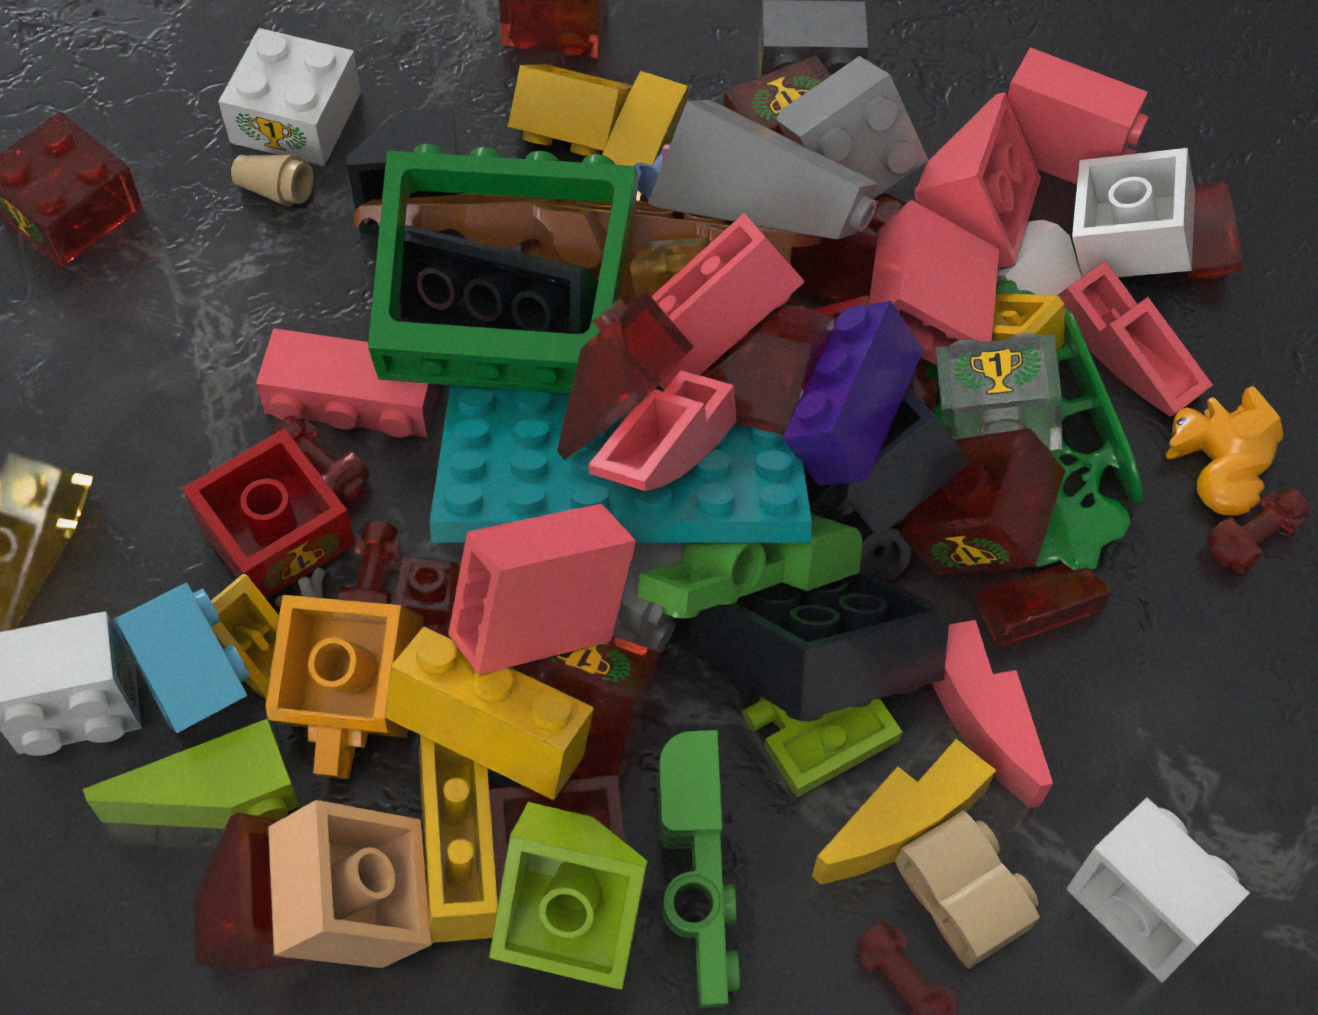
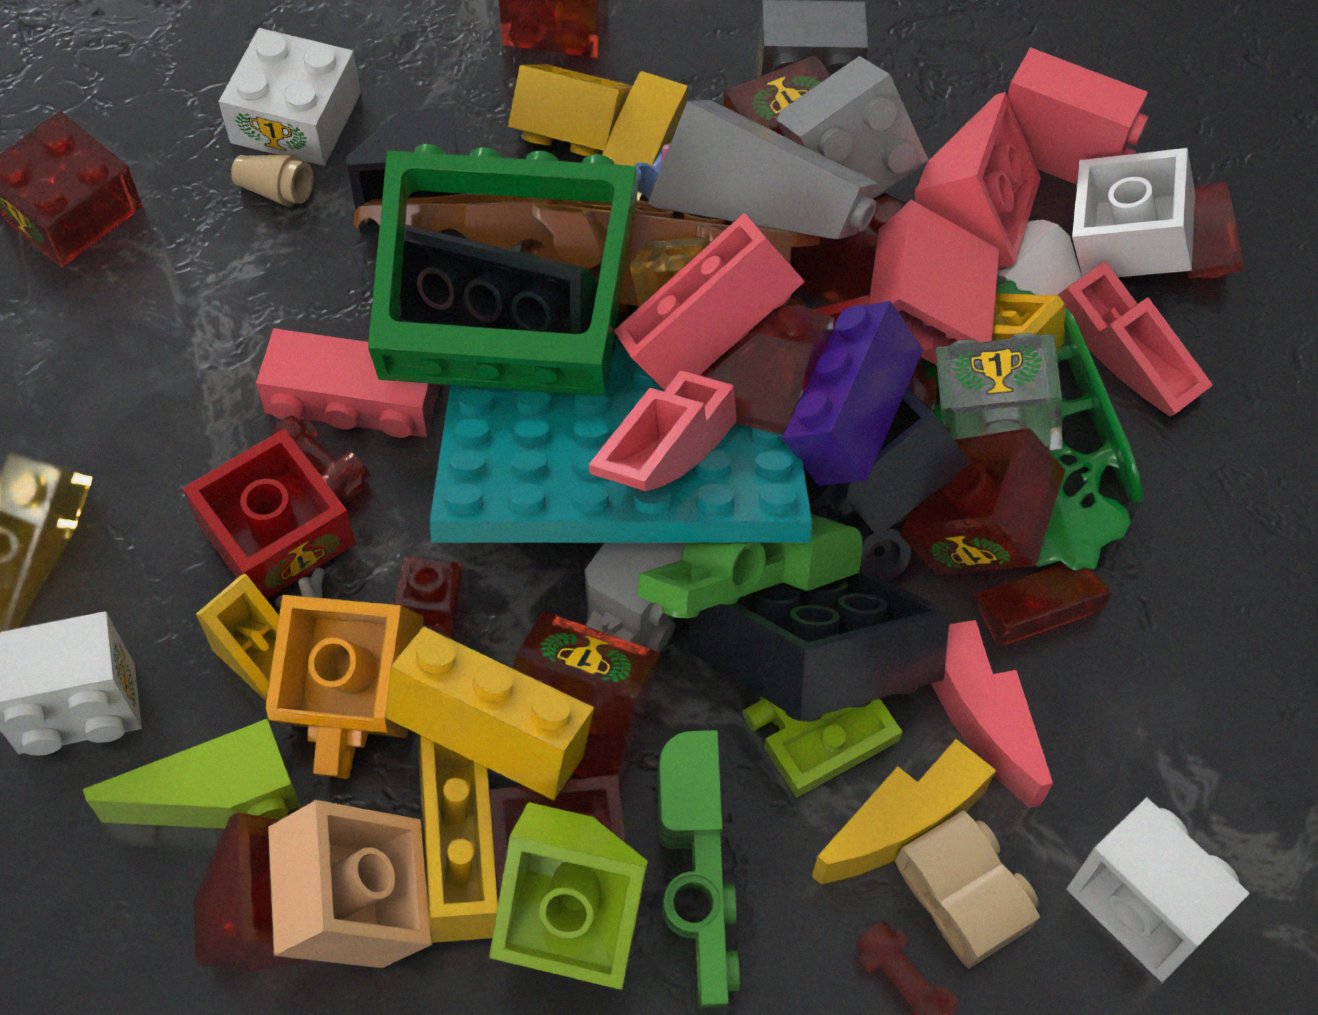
(182, 656): medium azure slope -> none
(376, 544): clear red bar -> none
(540, 587): coral brick -> none
(619, 368): clear red slope -> none
(1239, 445): light orange animal -> none
(1239, 545): clear red bar -> none

